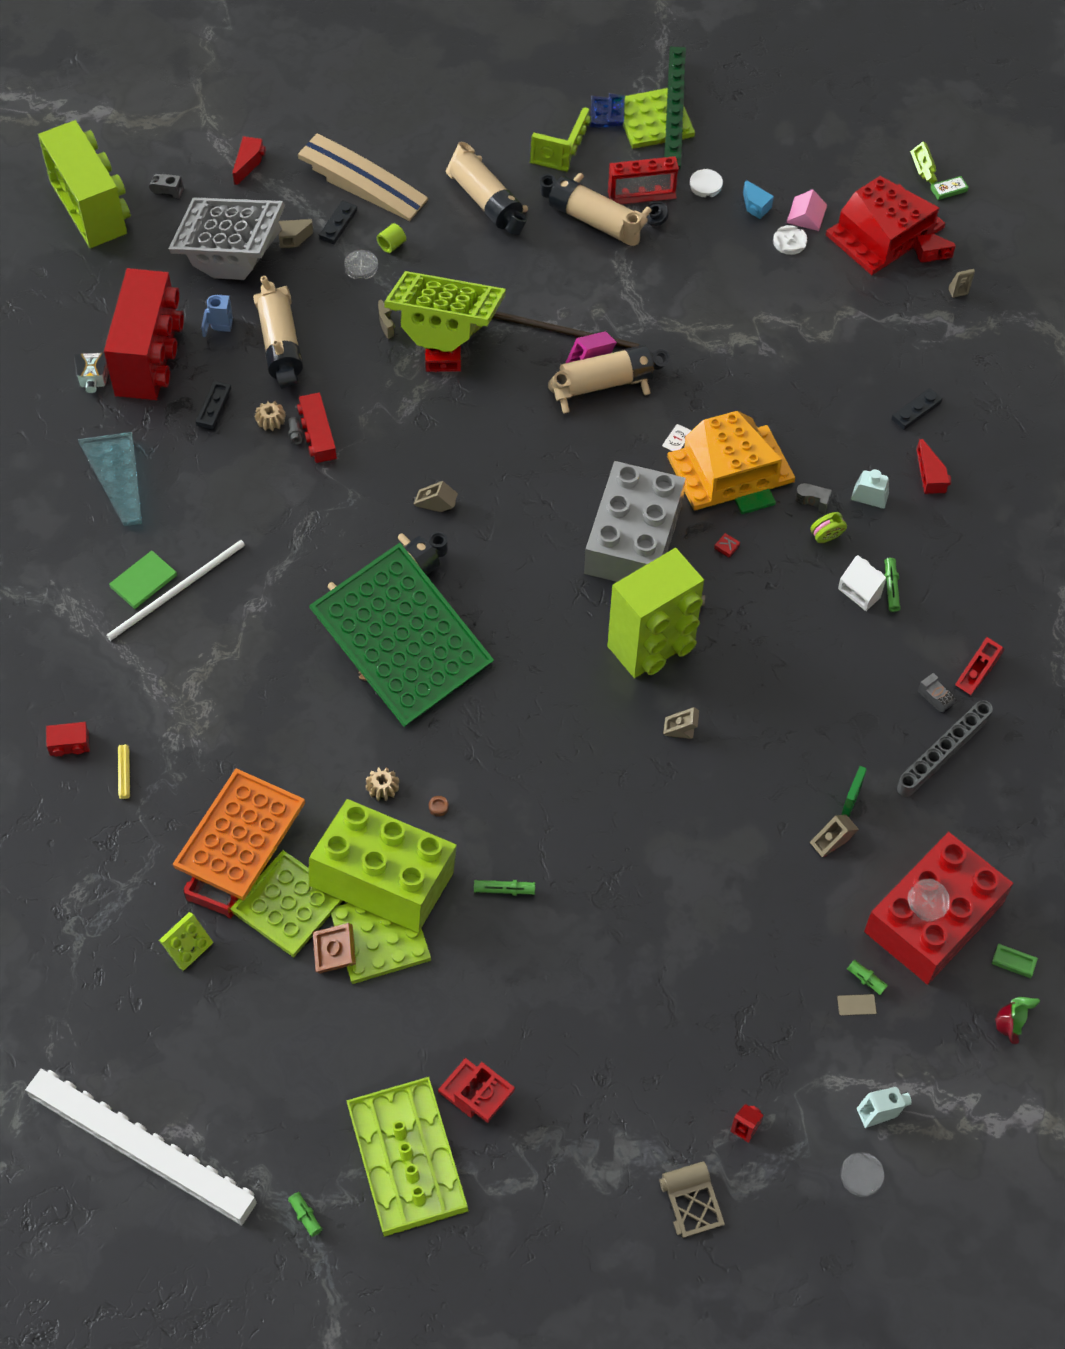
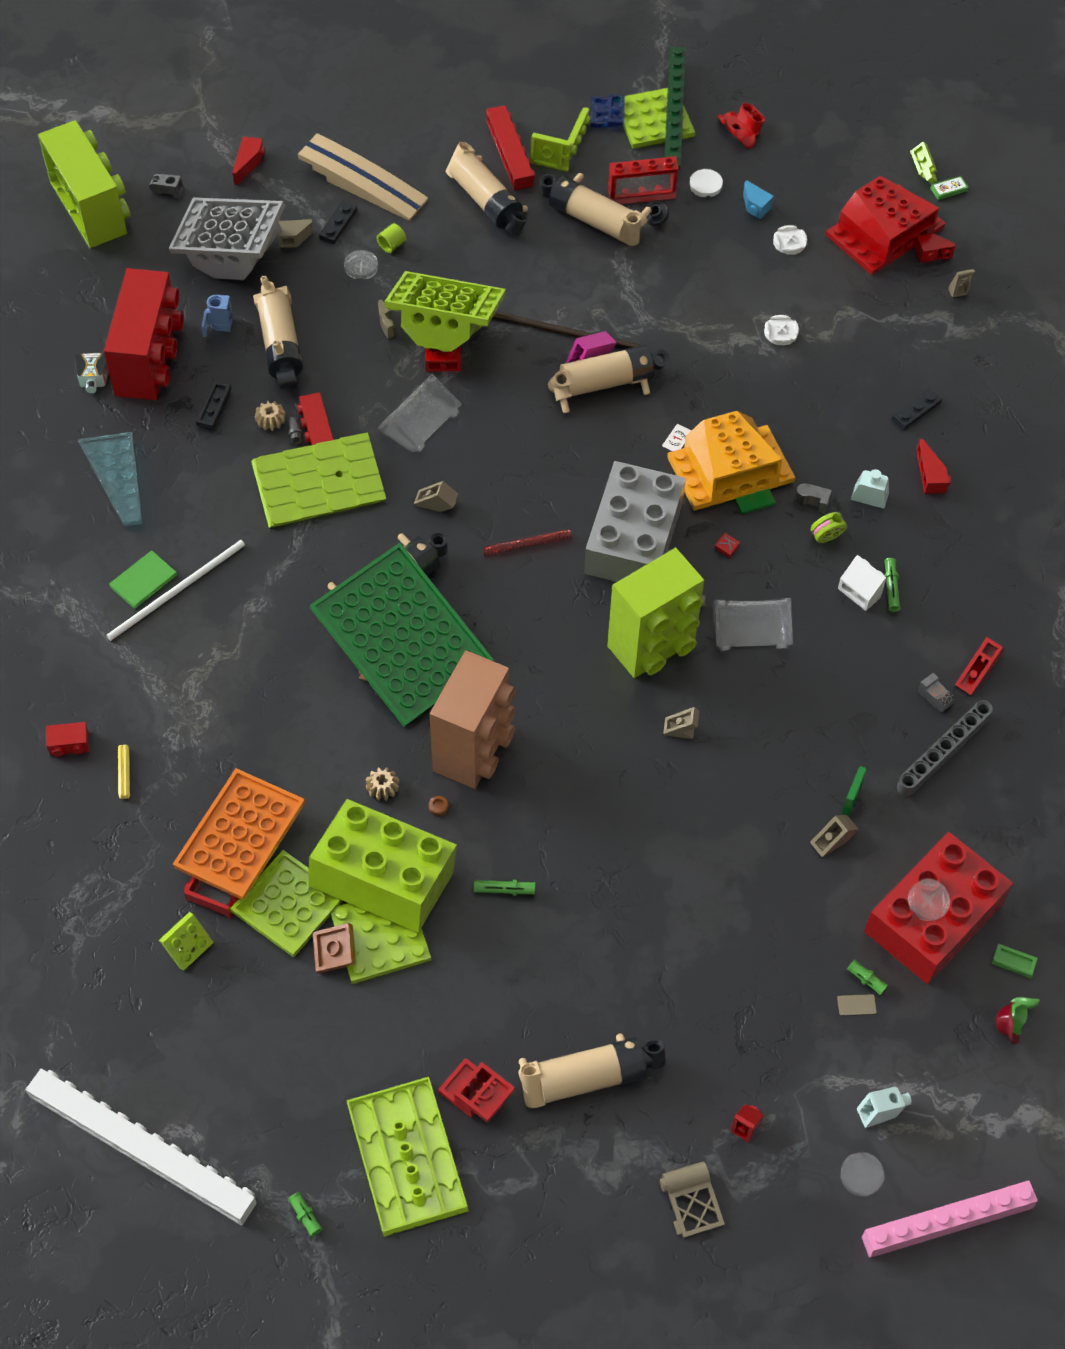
(318, 480): none -> lime piece
(420, 415): none -> clear windscreen
(472, 720): none -> nougat brick
(510, 147): none -> red brick
(523, 541): none -> clear red piece
(589, 1070): none -> tan piece
(748, 120): none -> red piece
(752, 623): none -> clear windscreen
(781, 330): none -> white tile
(807, 211): bright pink slope -> none
(949, 1219): none -> bright pink brick

